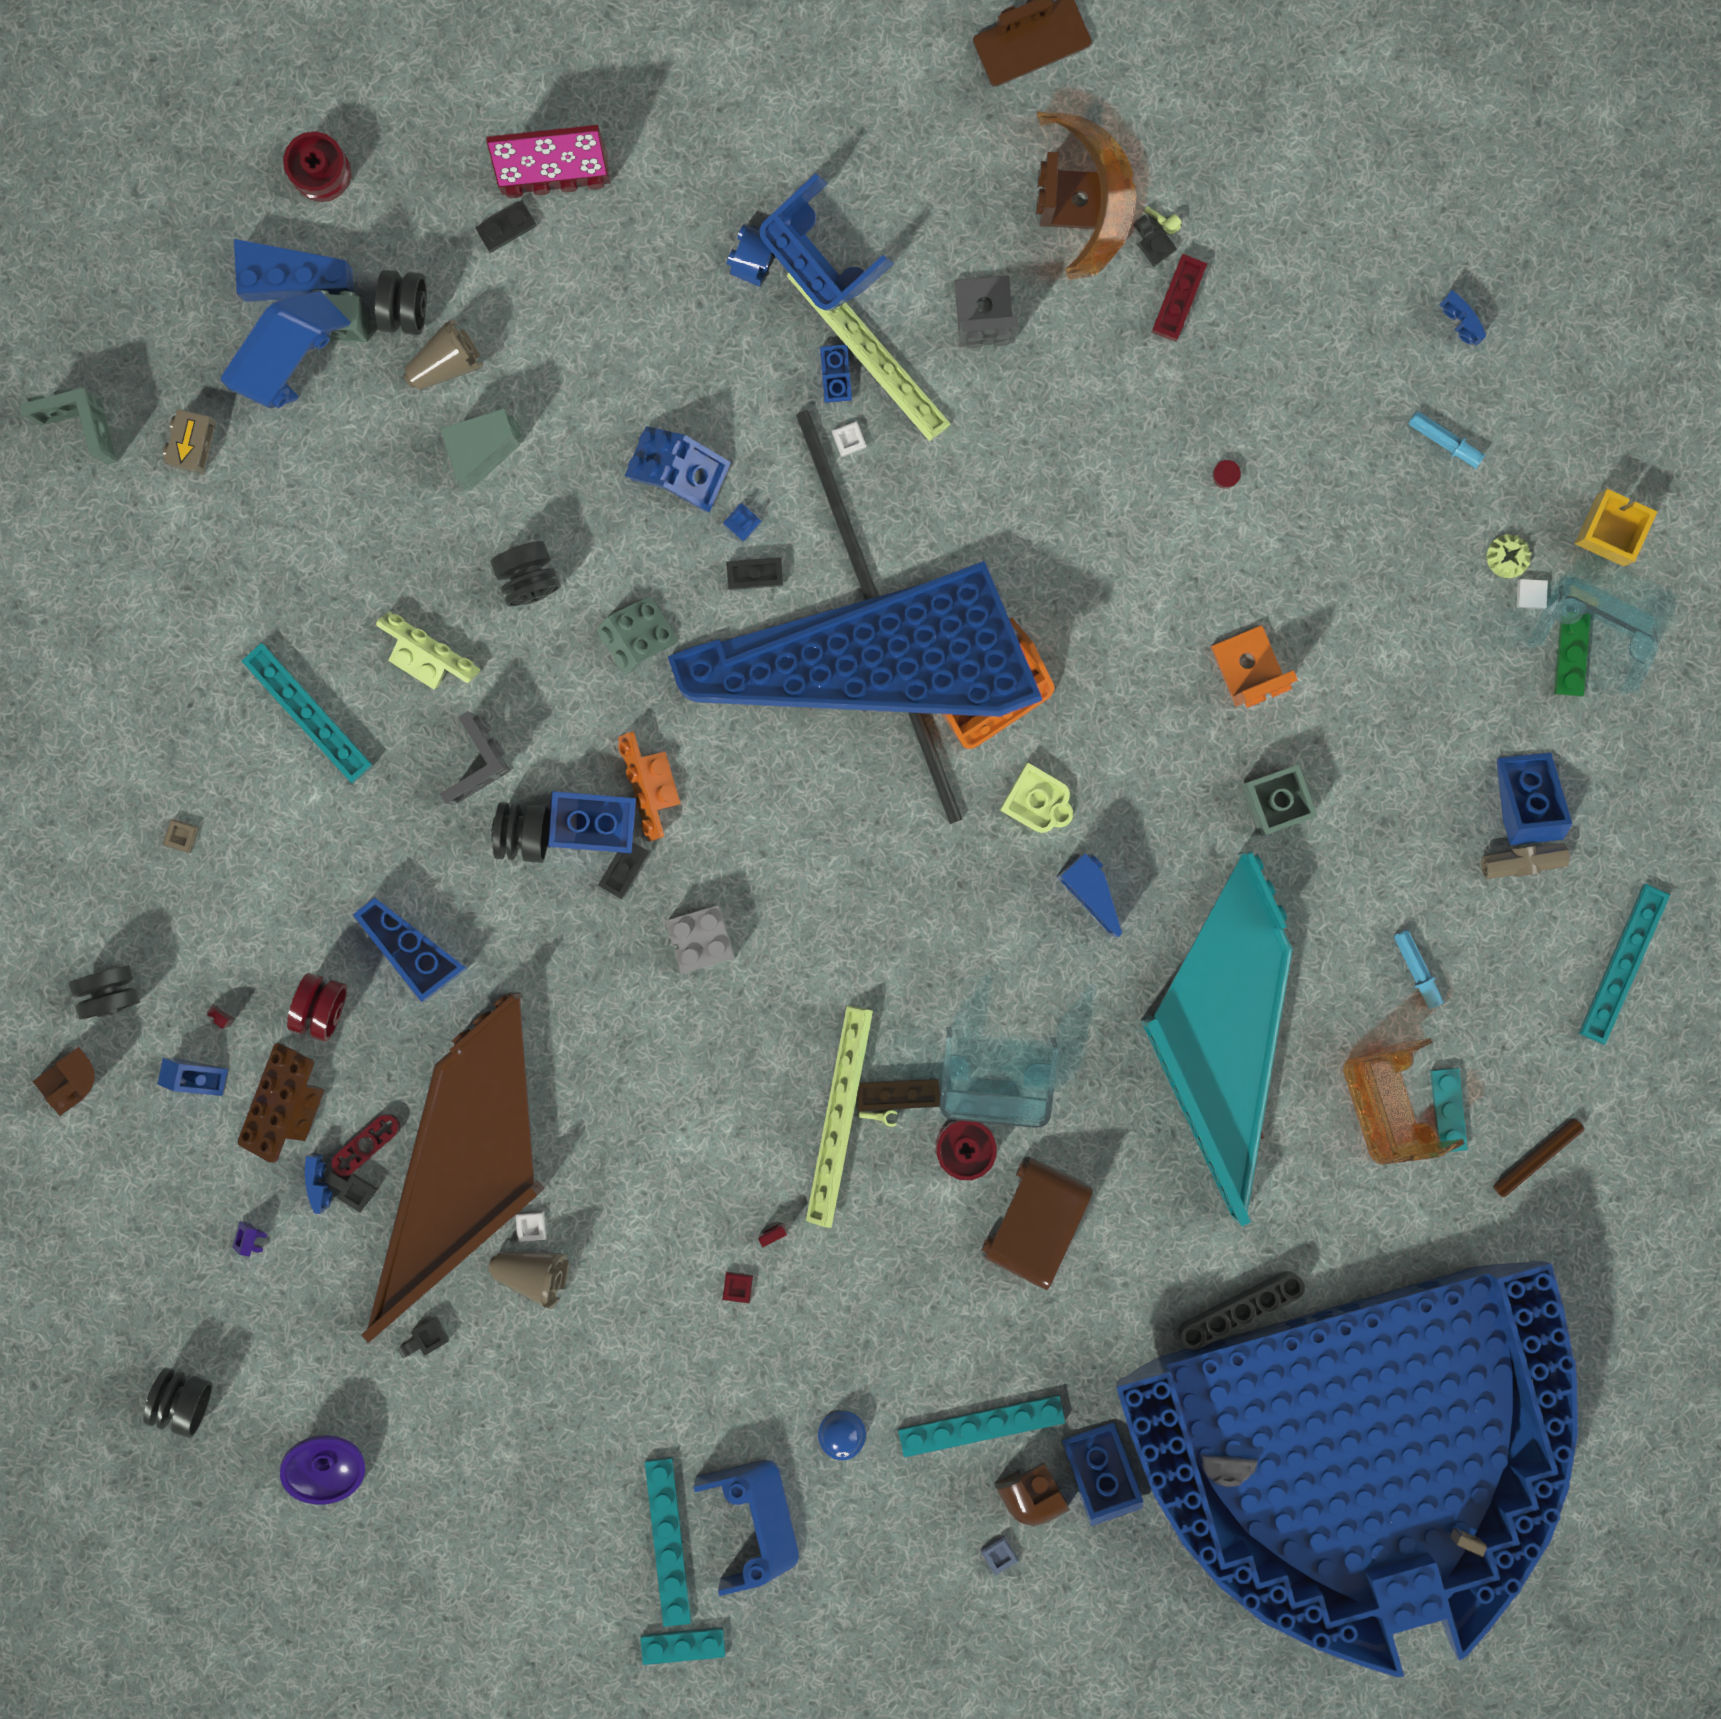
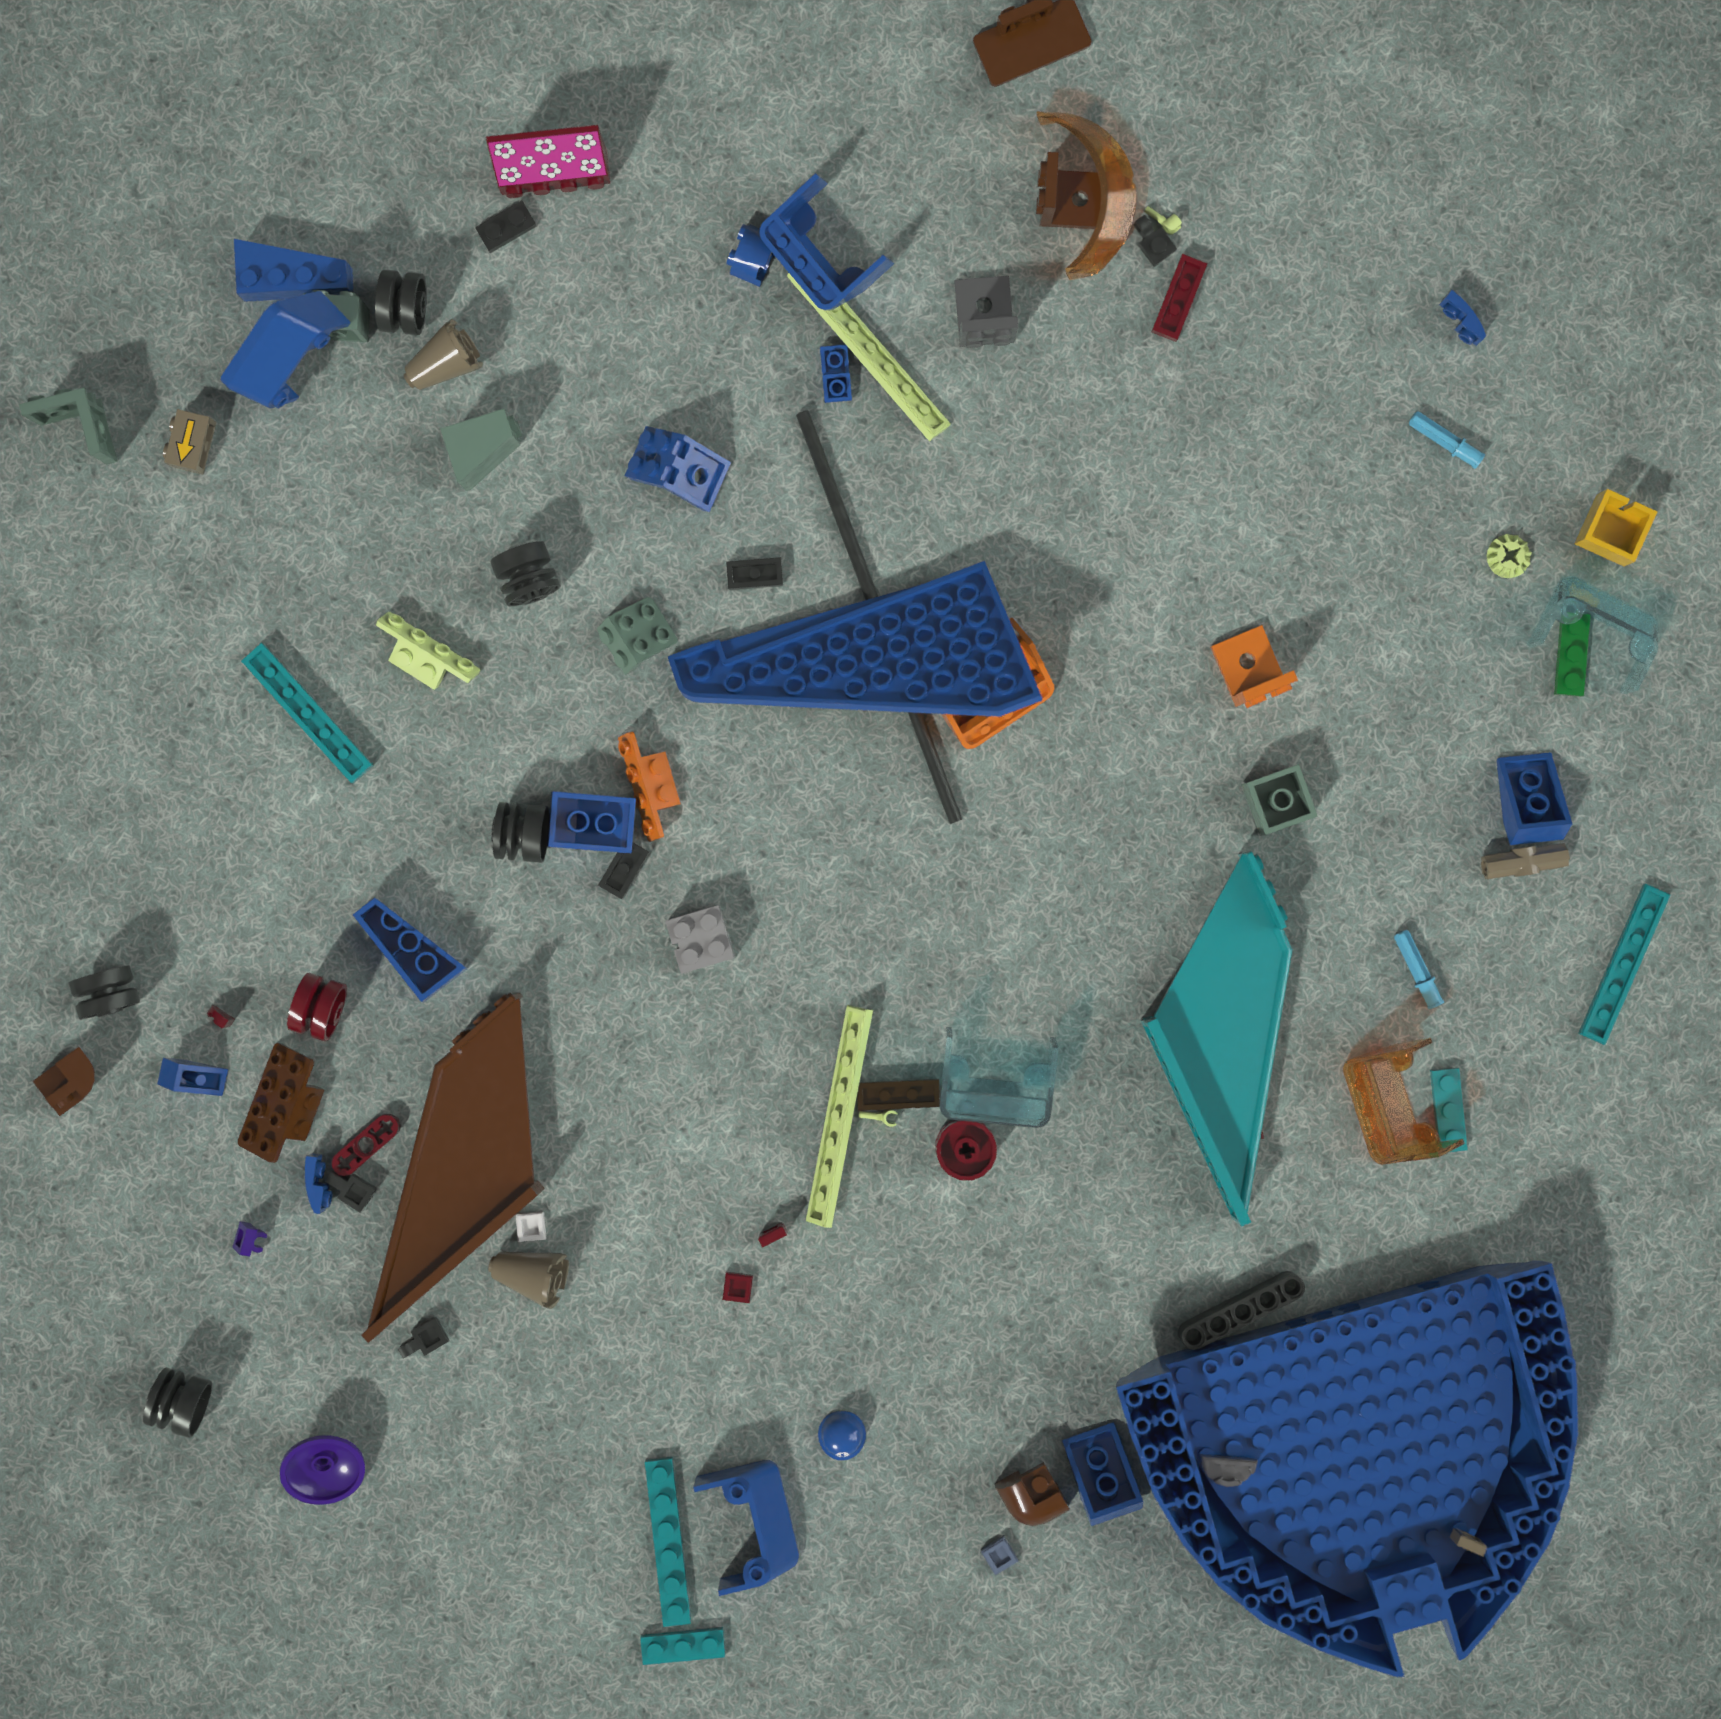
(180, 835): dark tan tile -> none
(317, 166): dark red wheel -> none
(491, 752): dark grey bracket -> none
(742, 522): blue tile -> none
(849, 439): white tile -> none
(981, 1425): teal plate -> none
(1038, 800): yellowish green plate -> none
(1038, 1223): reddish brown windscreen -> none
(1090, 887): blue slope -> none
(1226, 474): dark red tile -> none
(1532, 594): white tile -> none
(1538, 1158): reddish brown axle -> none

